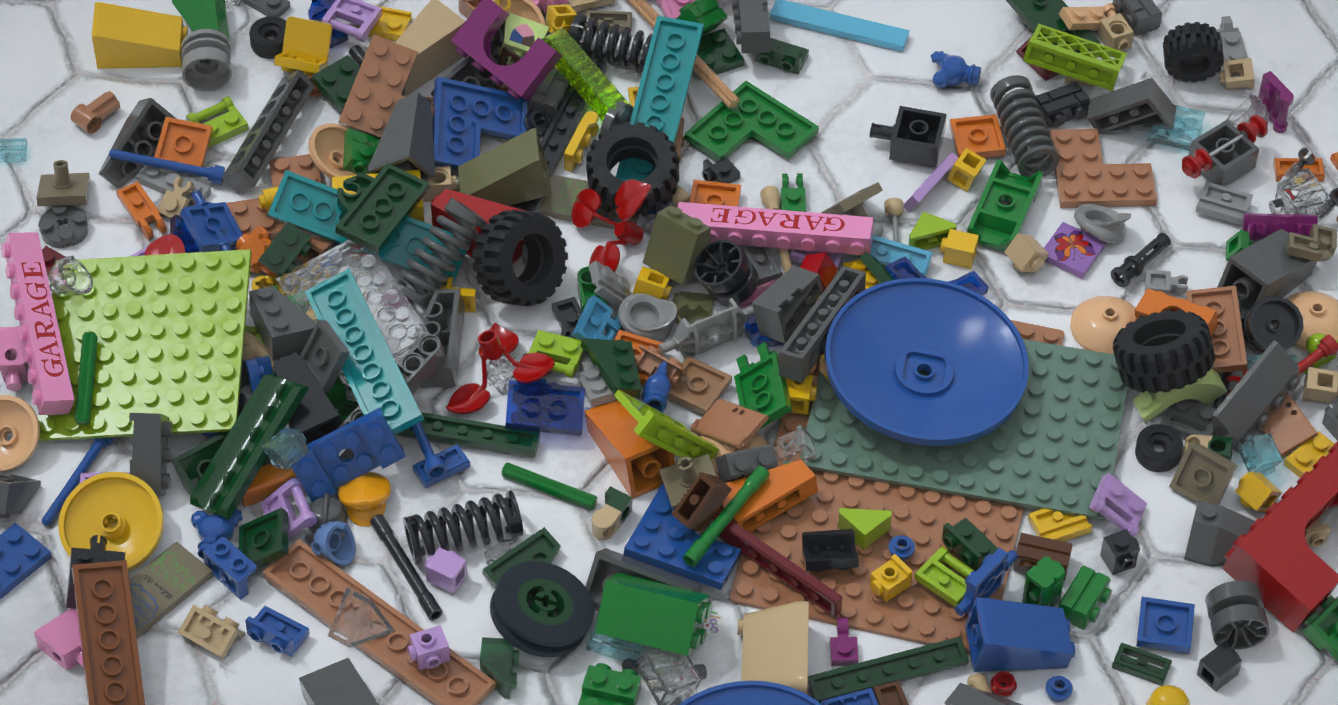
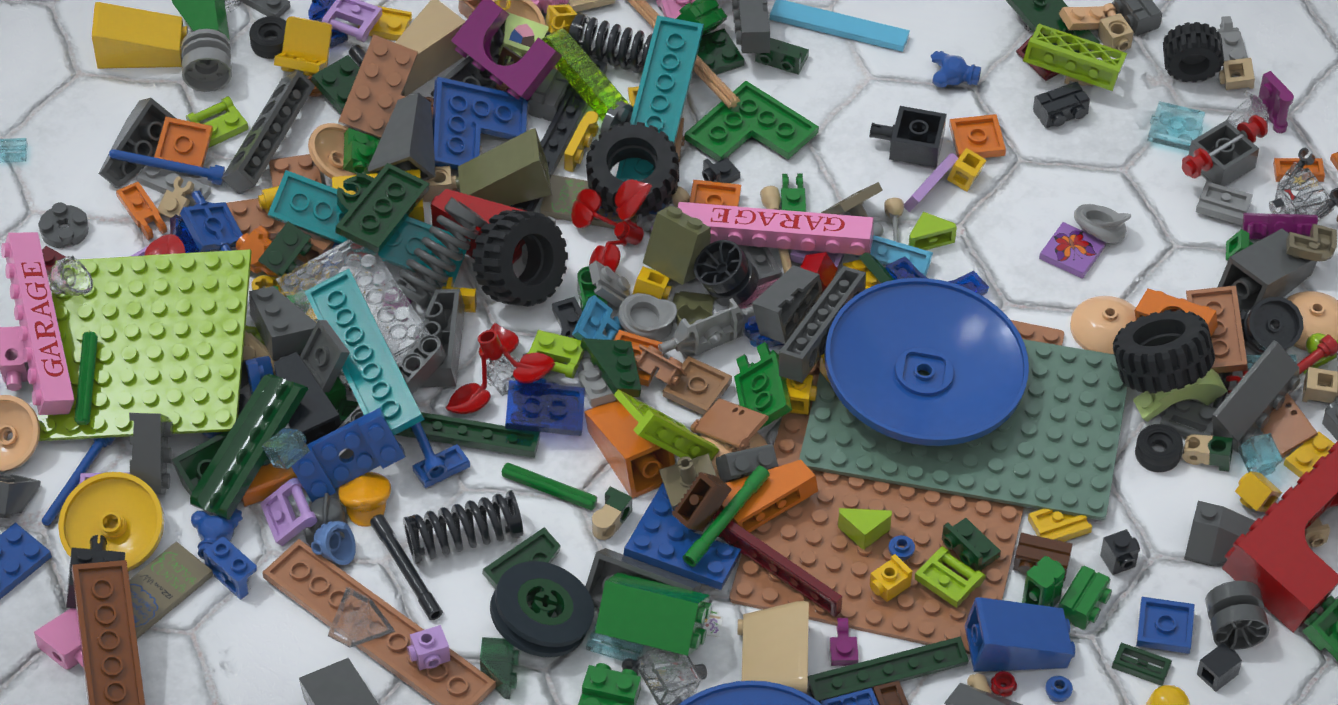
(63, 187): dark tan tile -> none
(90, 116): nougat piece -> none
(209, 631): tan bracket -> none
(265, 537): dark green plate -> none
(277, 631): blue bracket -> none
(446, 570): lavender brick -> none
(497, 550): clear piece -> none
(539, 120): black hat -> none
(612, 17): dark tan tile -> none
(657, 389): blue animal -> none
(795, 446): clear brick -> none
(829, 550): black bracket -> none
(959, 248): yellow brick -> none
(986, 579): blue plate -> none
(1001, 223): green piece -> none
(1024, 126): dark grey piece -> none
(1026, 253): tan brick -> none
(1086, 180): nougat plate -> none
(1121, 500): lavender plate -> none
(1127, 269): black pin -> none
(1132, 107): dark grey wedge -> none
(1162, 281): light grey plate -> none
(1203, 474): dark tan tile -> none

